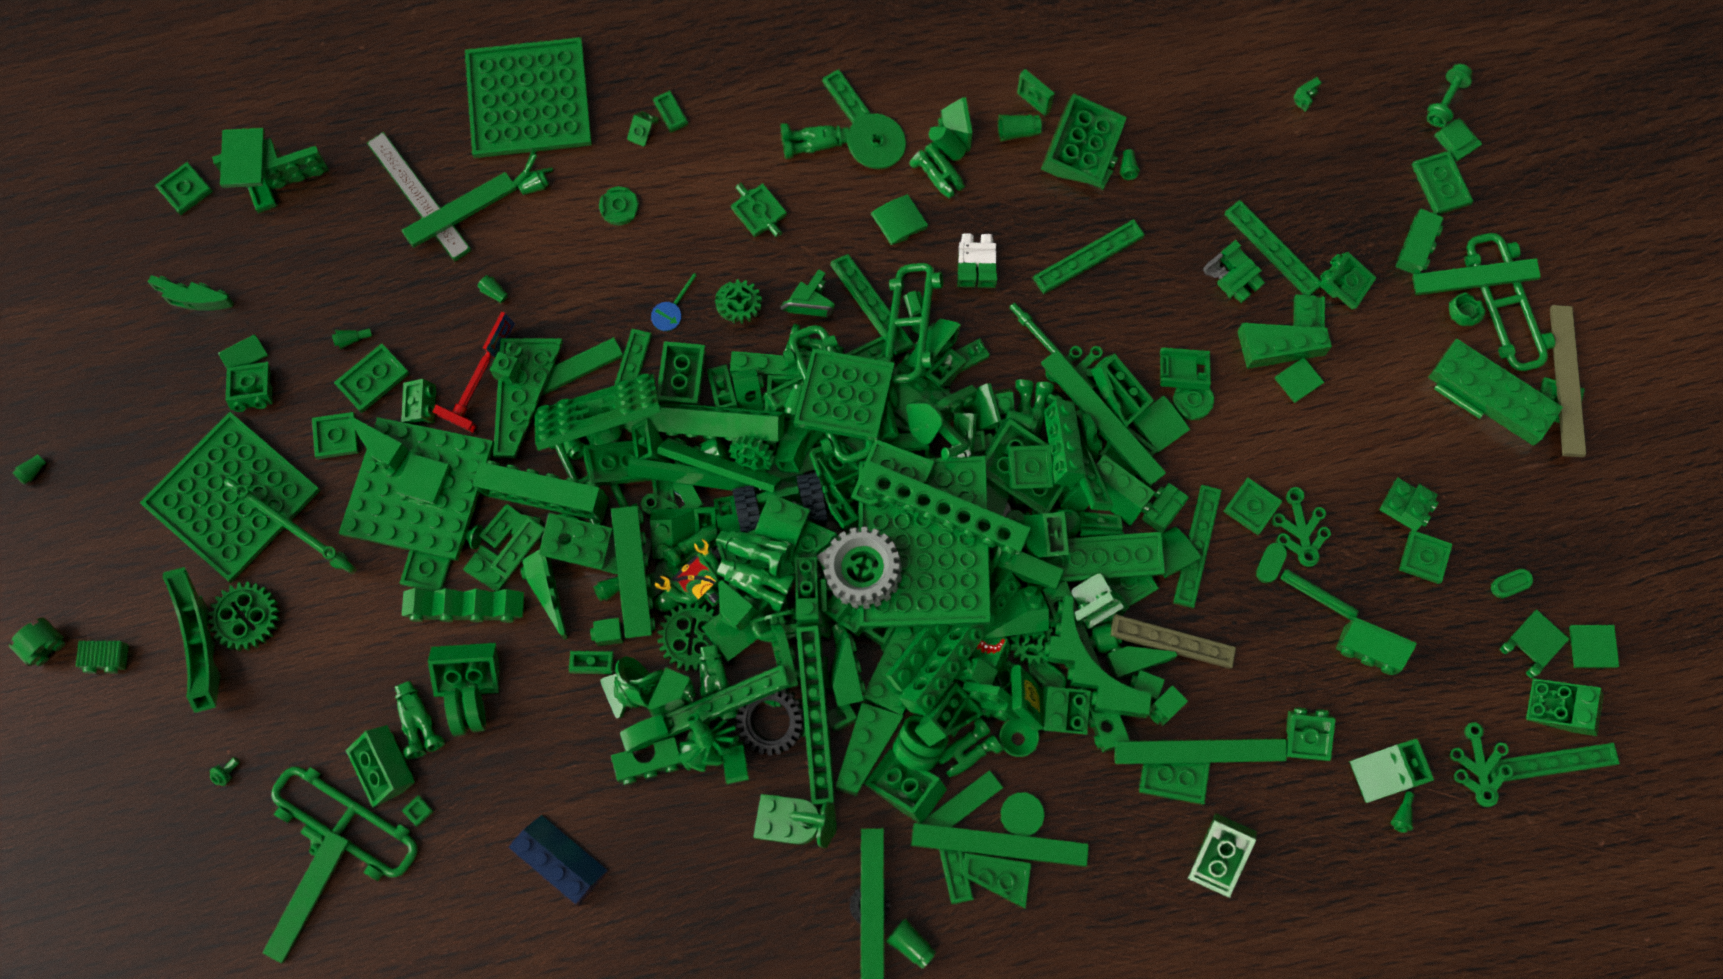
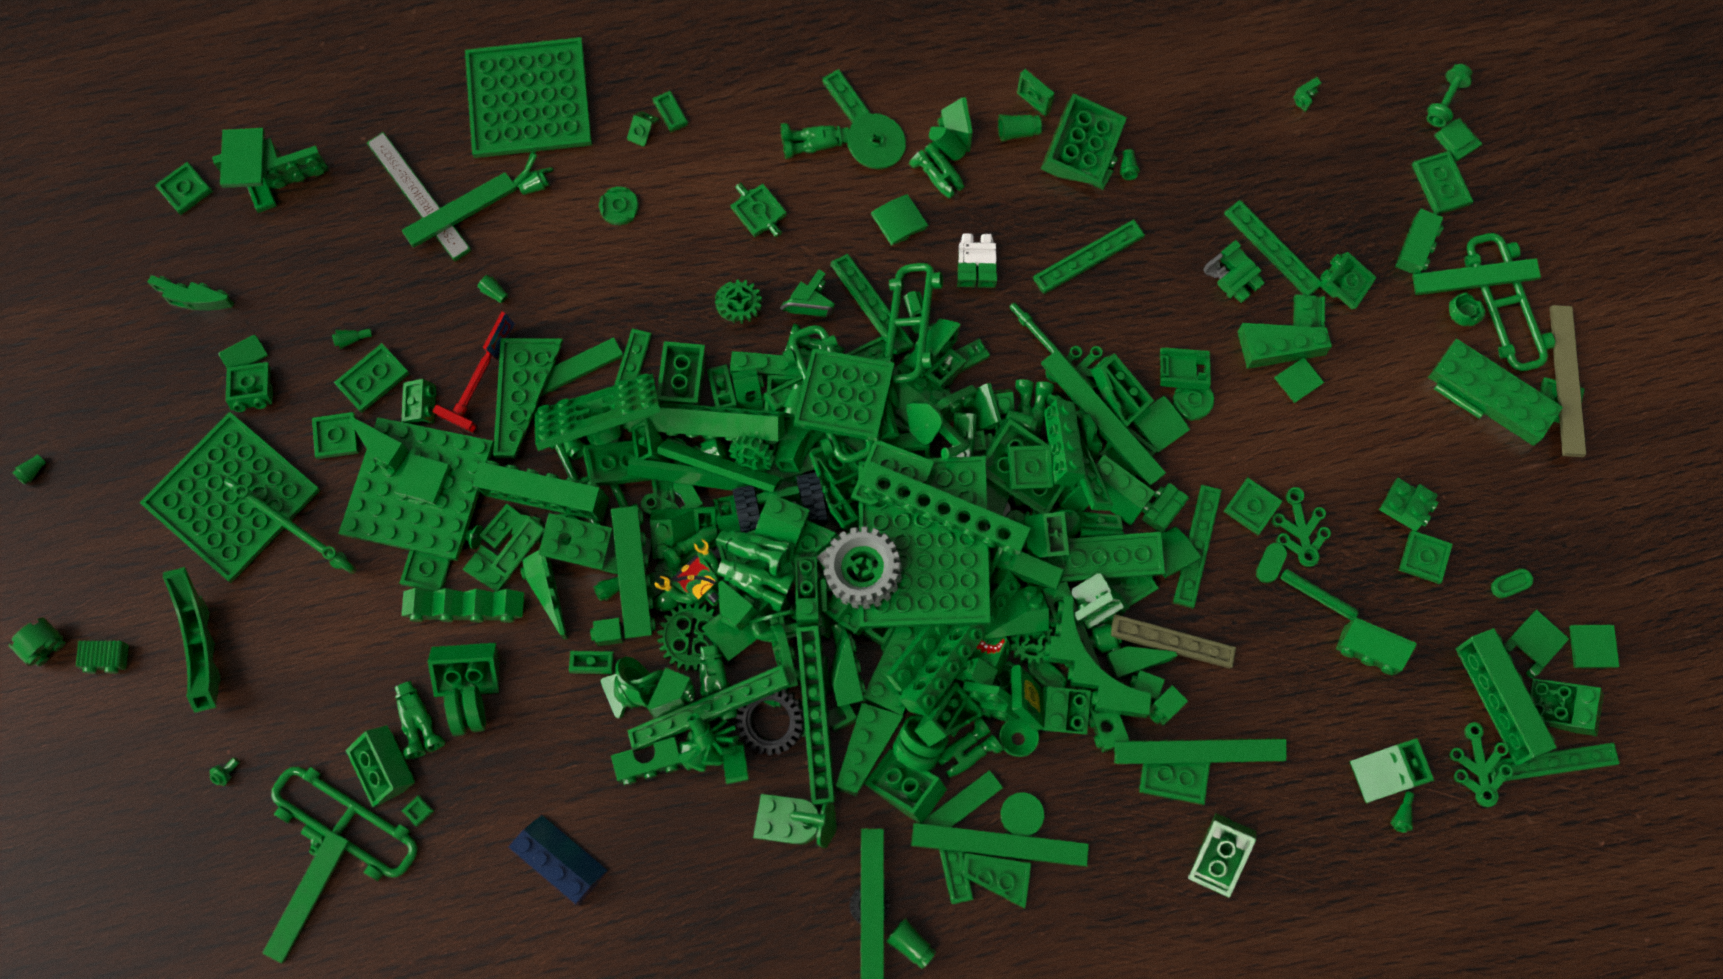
(228, 629): green gear -> none
(506, 366): green brick -> none
(646, 731): green slope -> none
(667, 315): blue piece -> none
(1310, 734): green plate -> none
(1505, 697): none -> green brick

